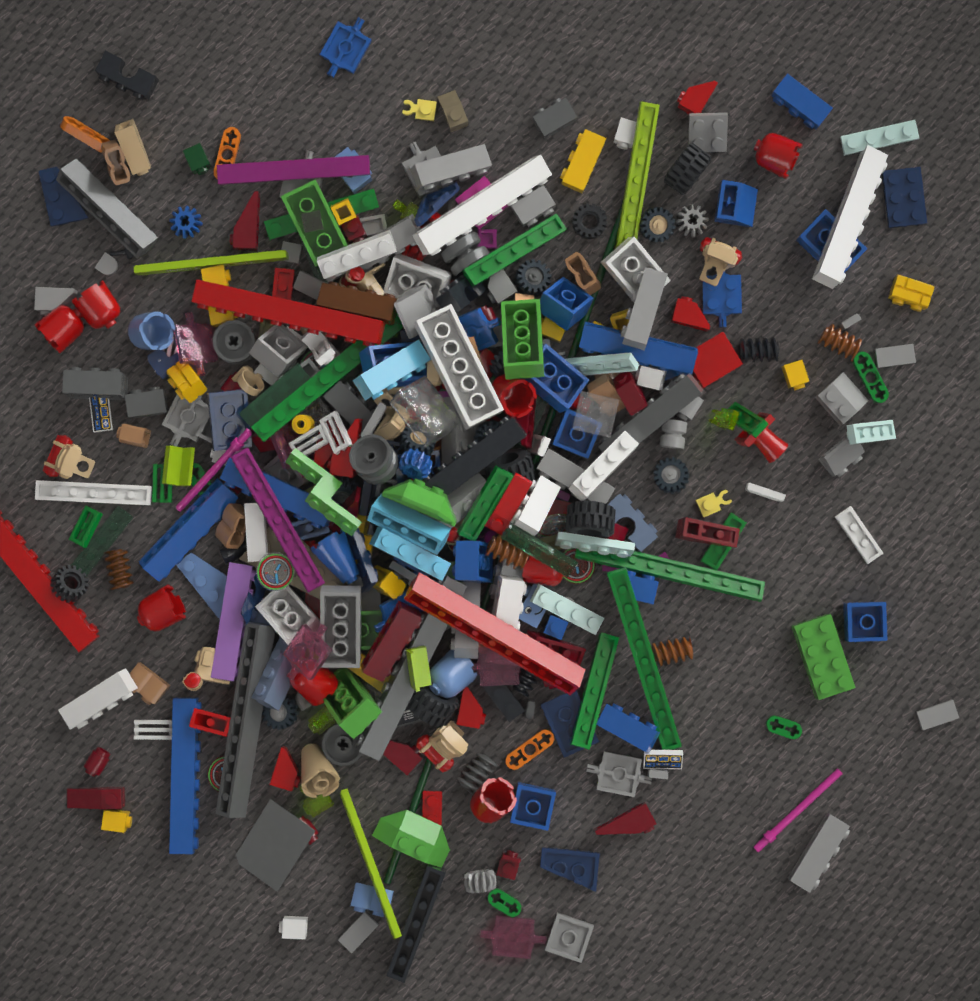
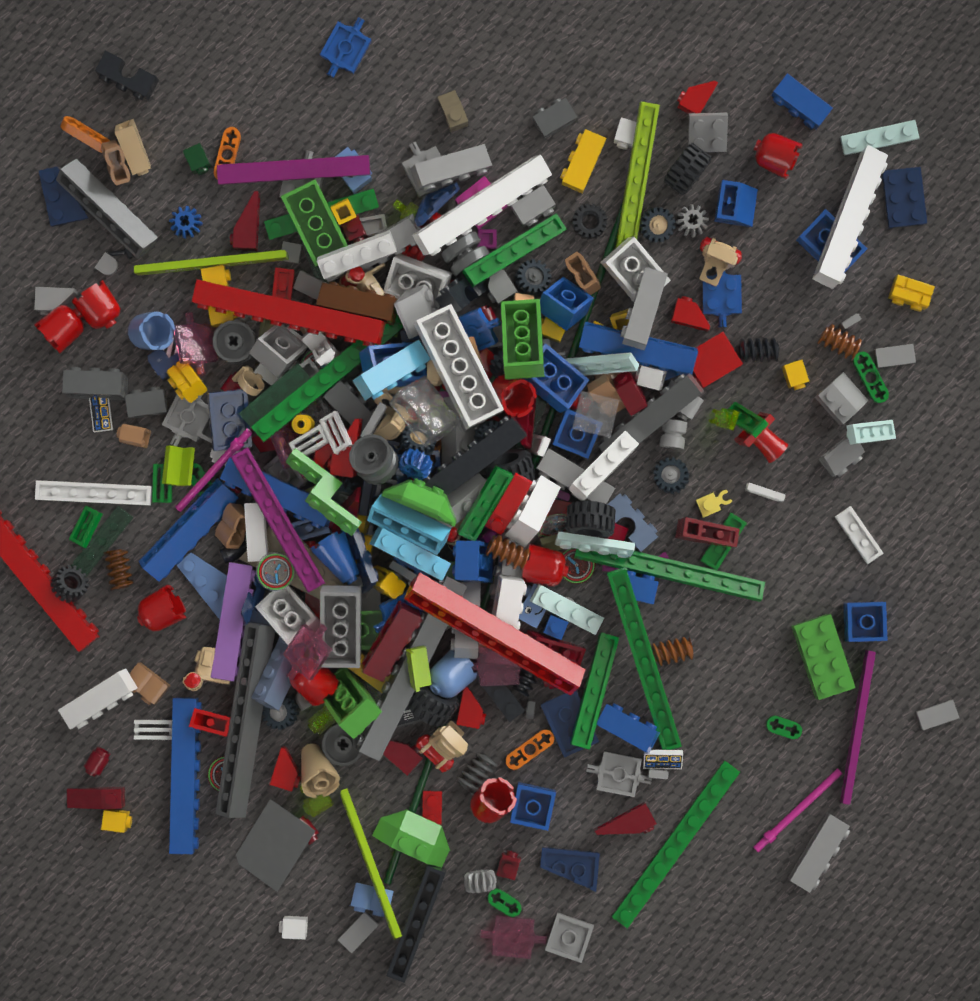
(64, 459): tan piece -> none
(312, 221): clear smoke tile -> none
(424, 109): light yellow plate -> none
(539, 550): clear green tile -> none
(675, 844): none -> green plate
(857, 728): none -> magenta tile

